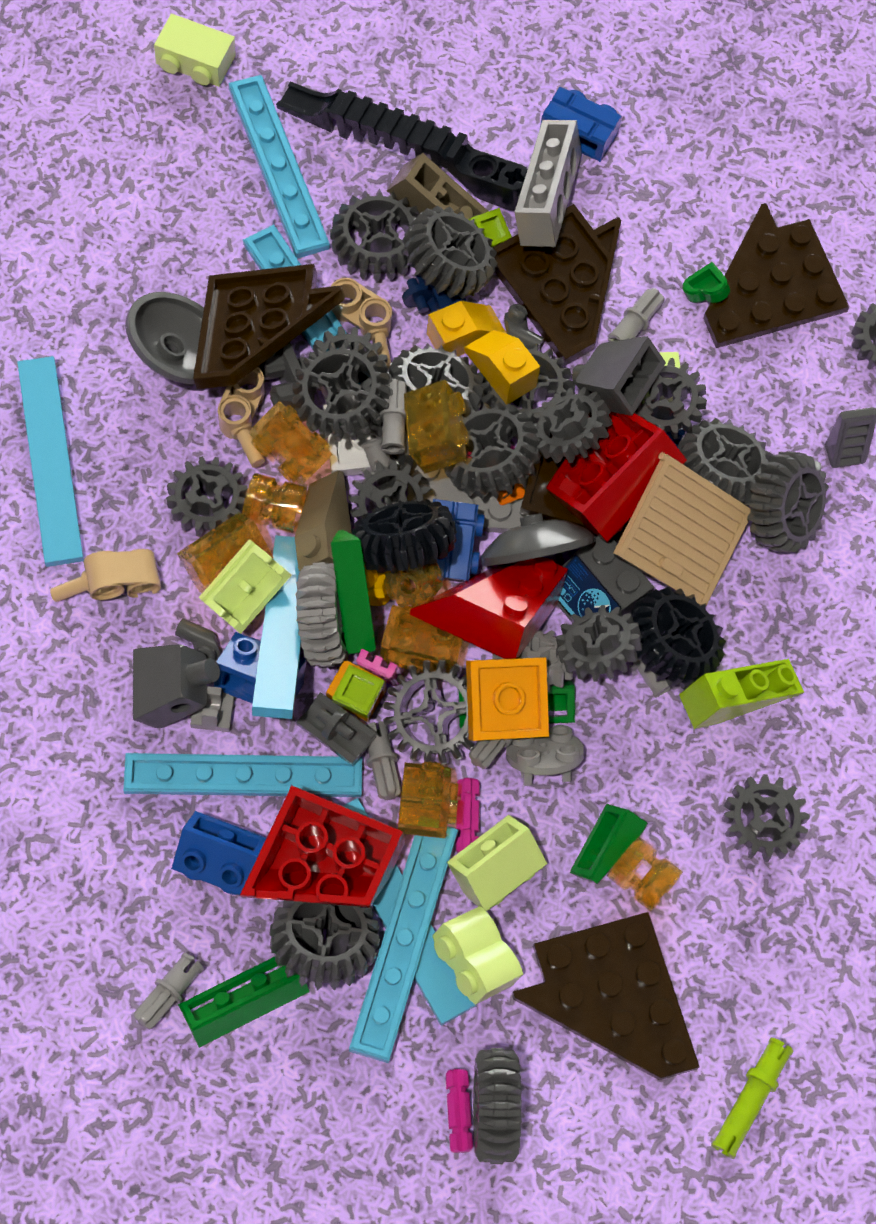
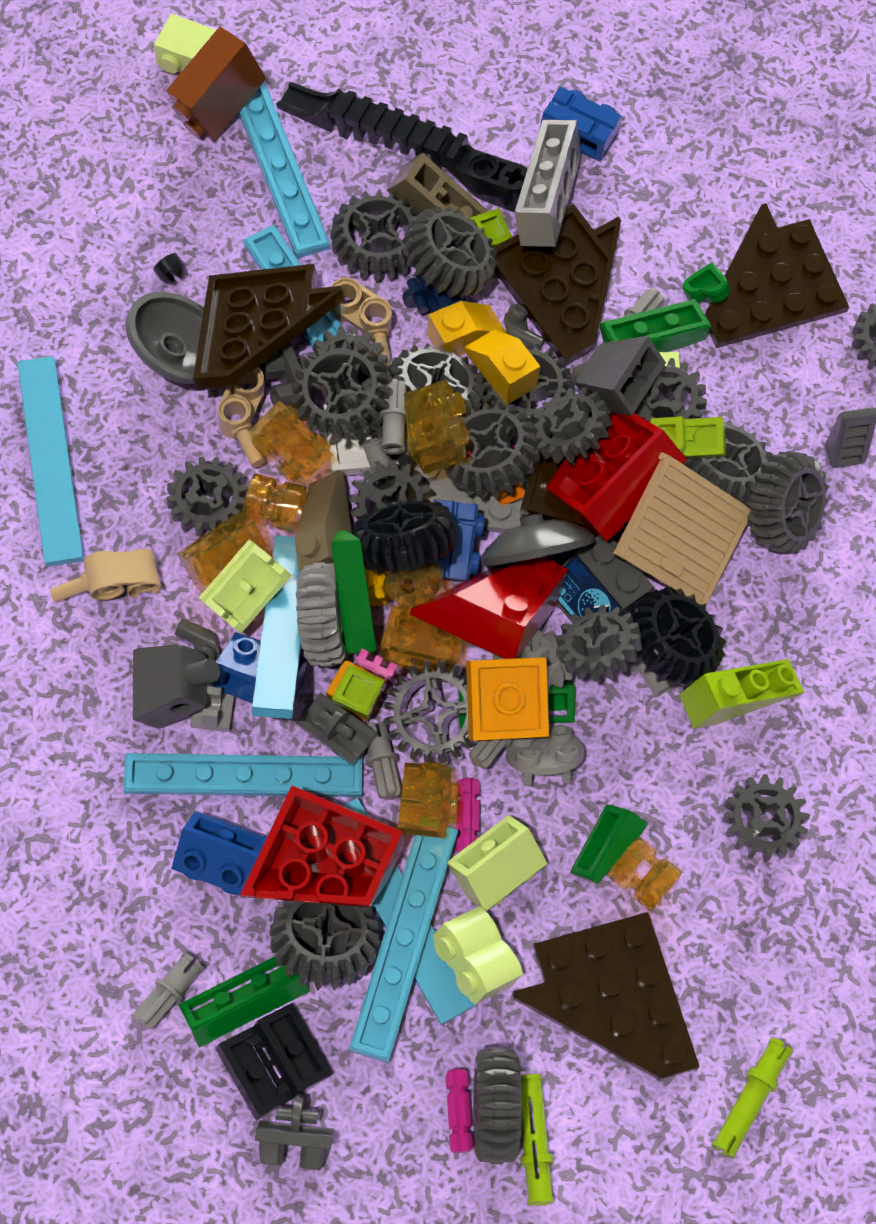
(167, 264): none -> black hinge
(215, 84): none -> dark orange brick
(275, 1135): none -> dark grey hips
(290, 1051): none -> black slope
(539, 1189): none -> lime pin
(667, 326): none -> green slope
(695, 436): none -> lime slope

